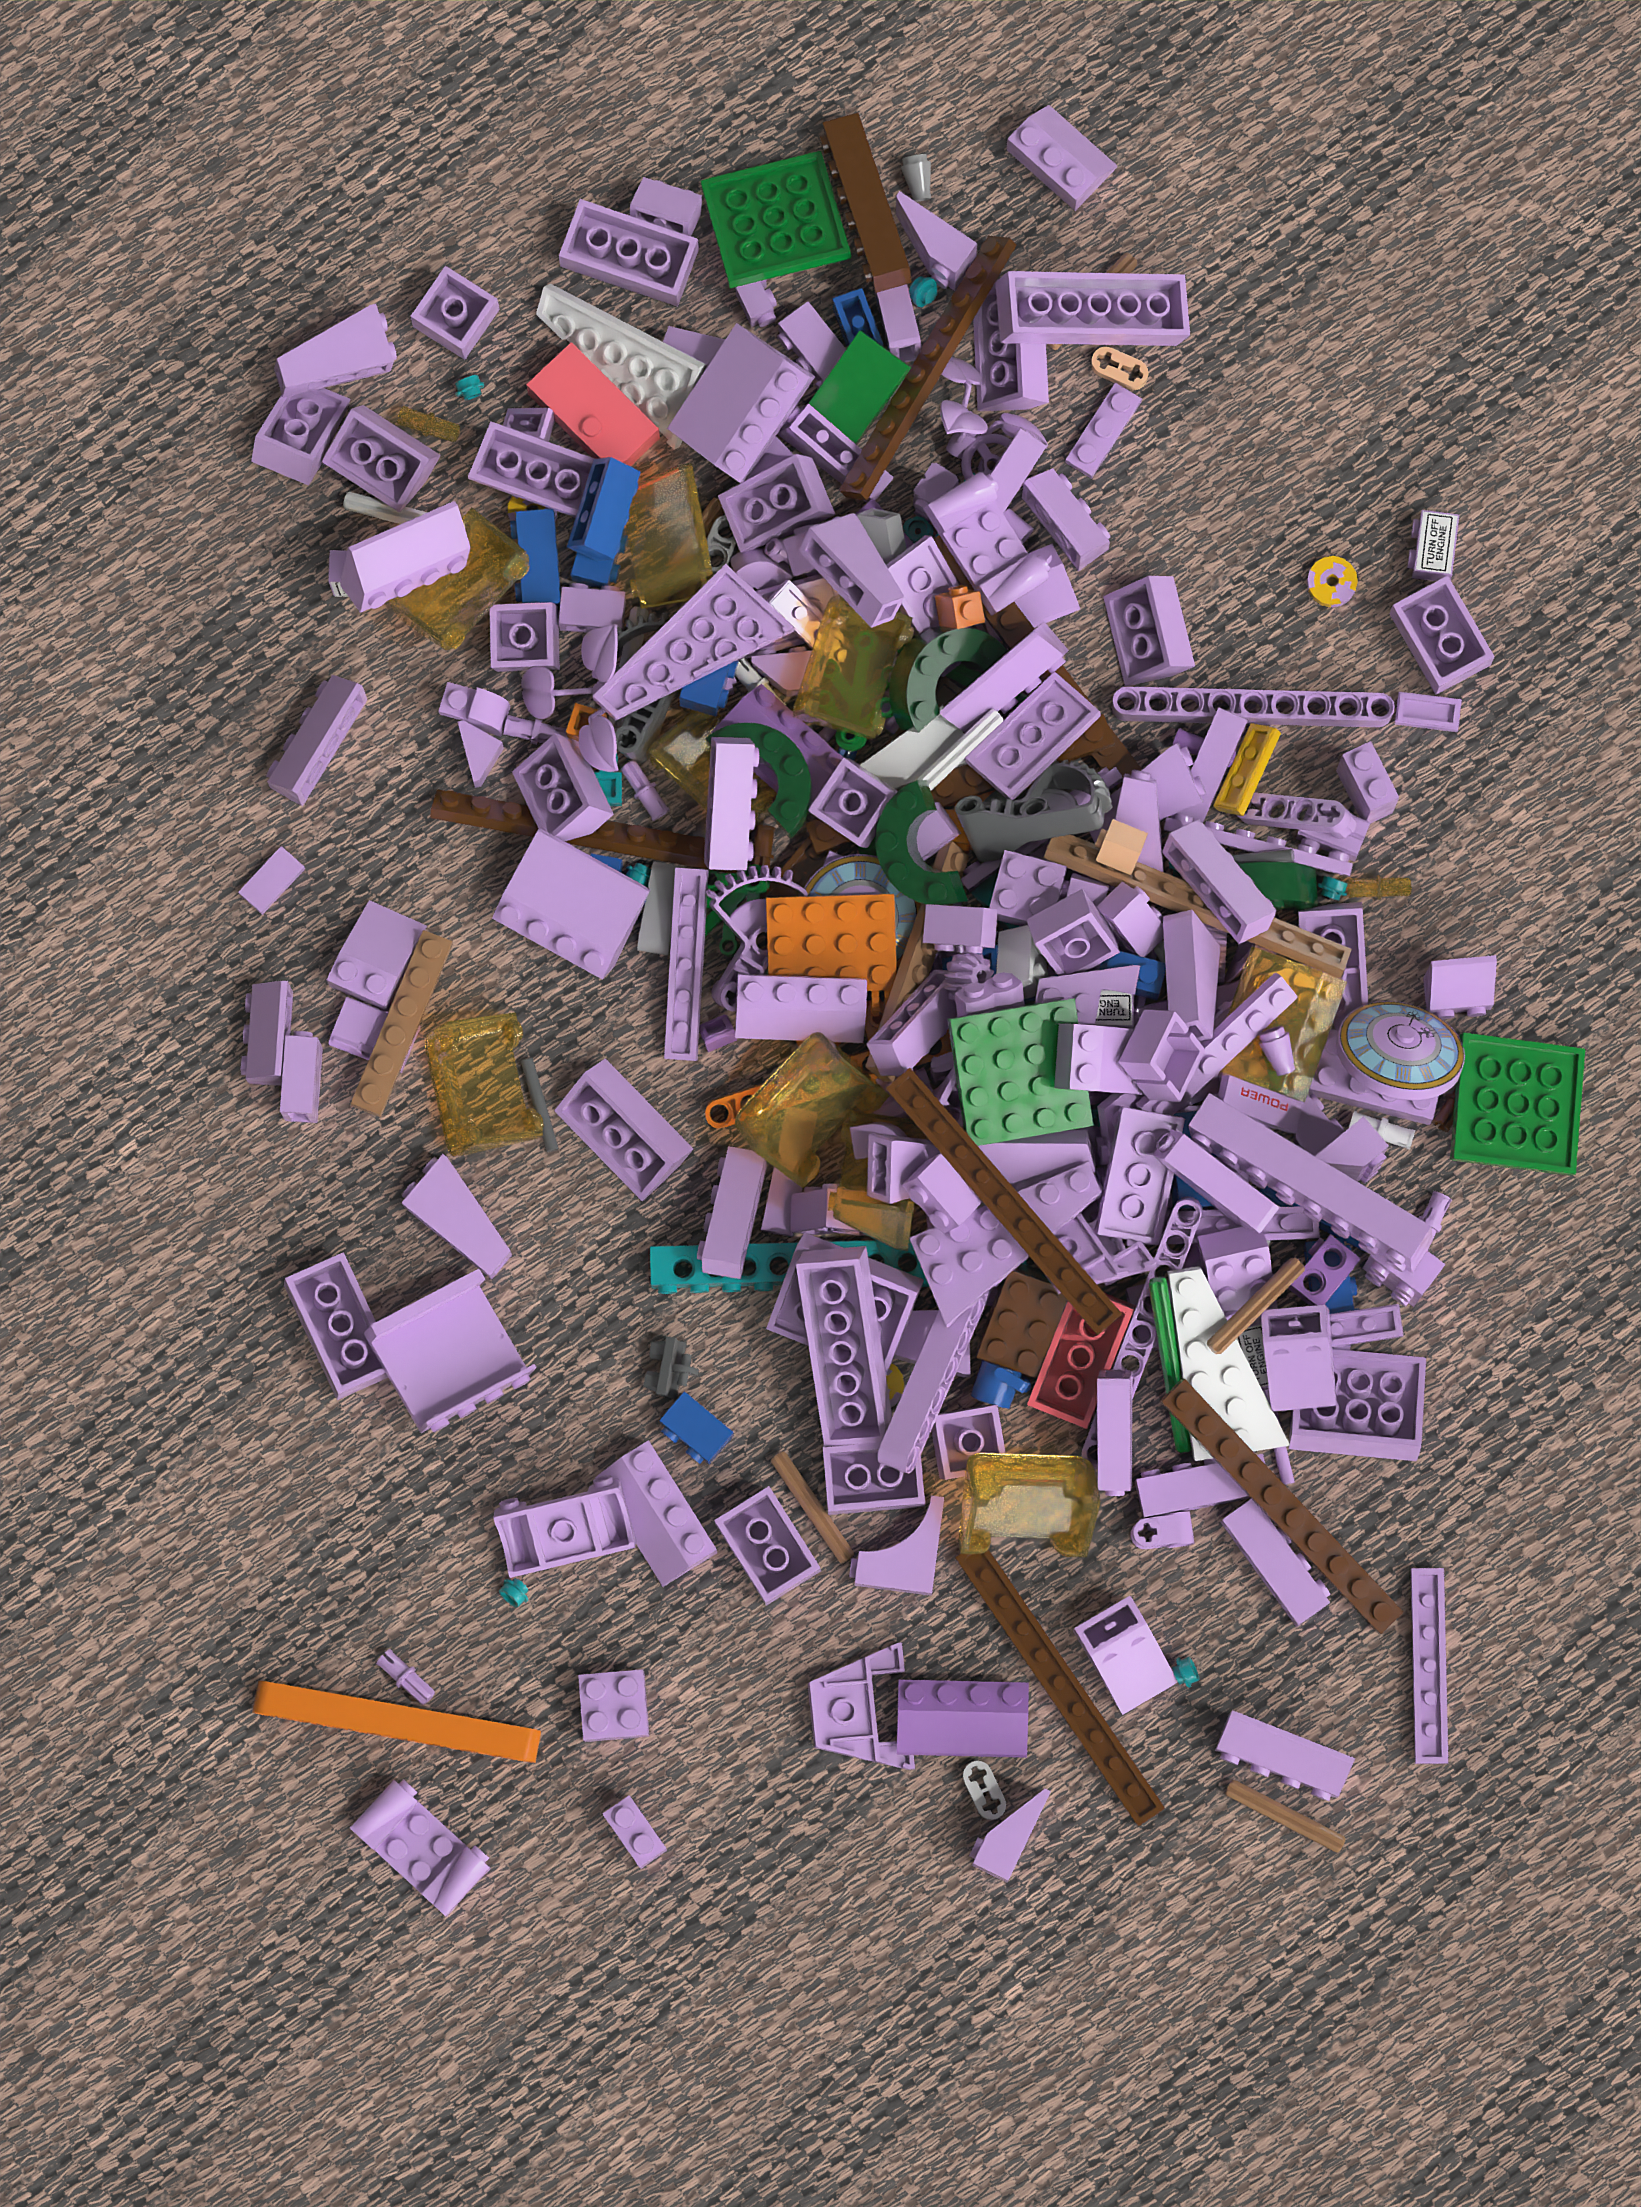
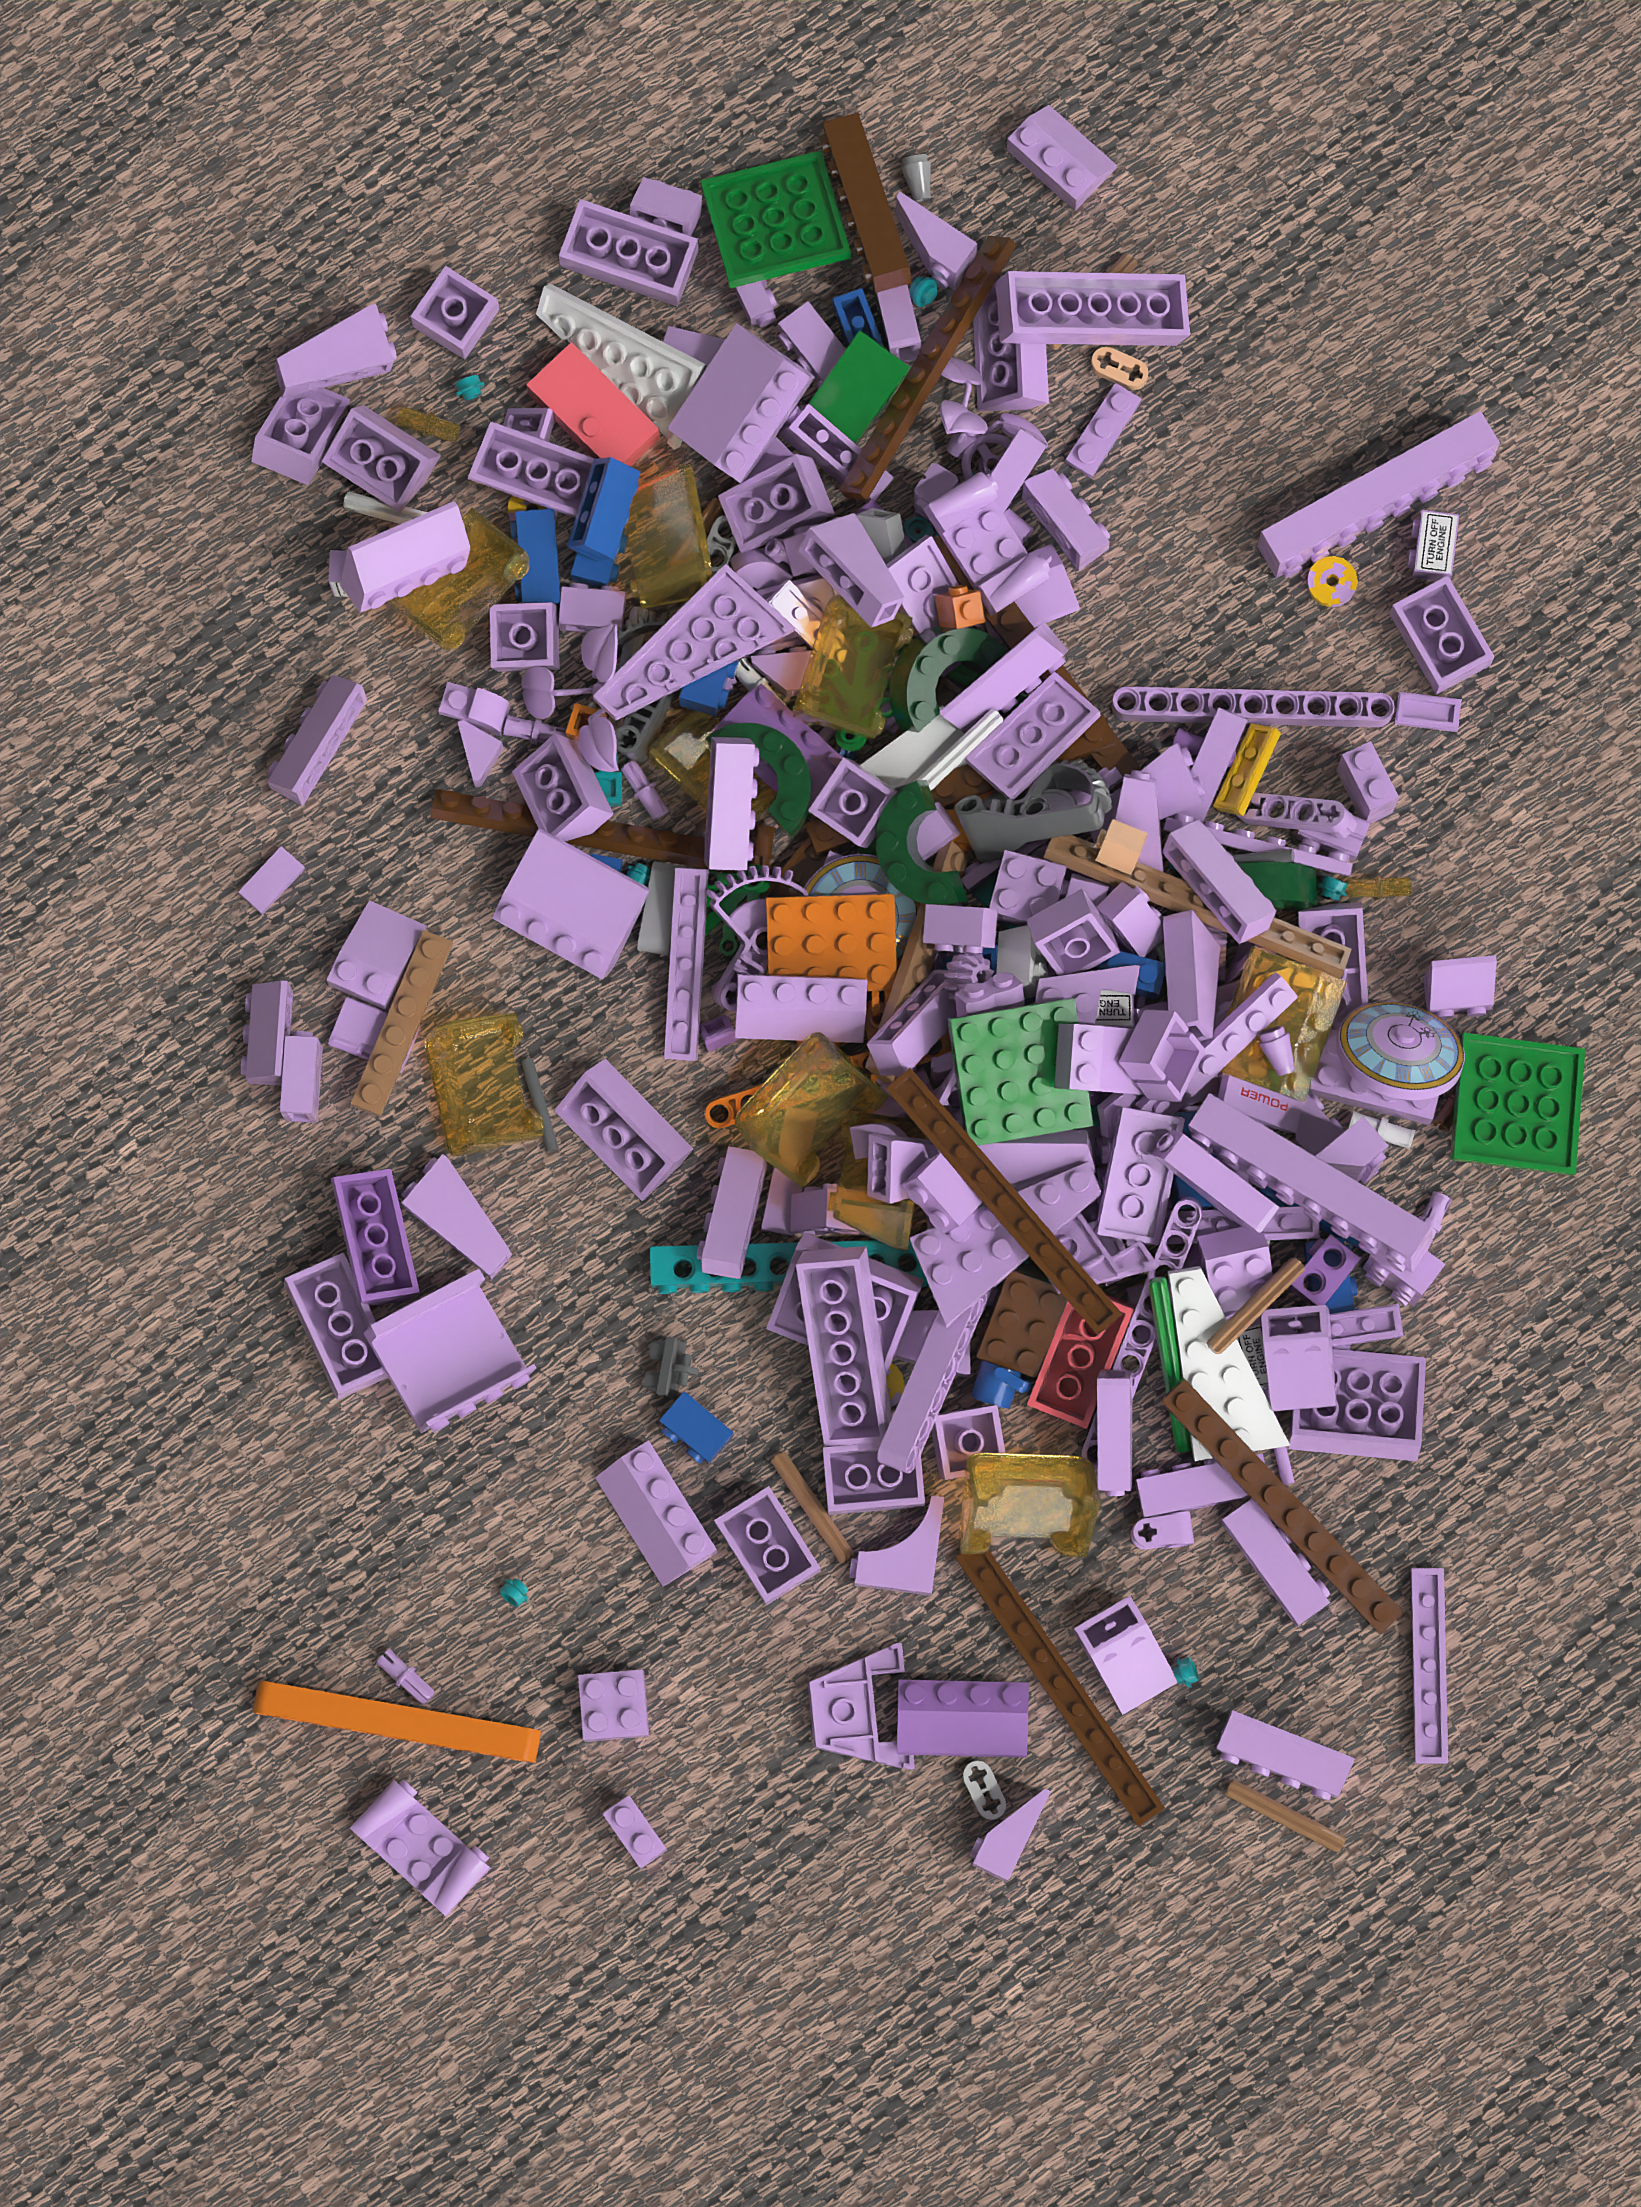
(375, 1237): none -> medium lavender slope
(564, 1528): lavender piece -> none
(1149, 630): lavender slope -> none
(1378, 495): none -> lavender brick

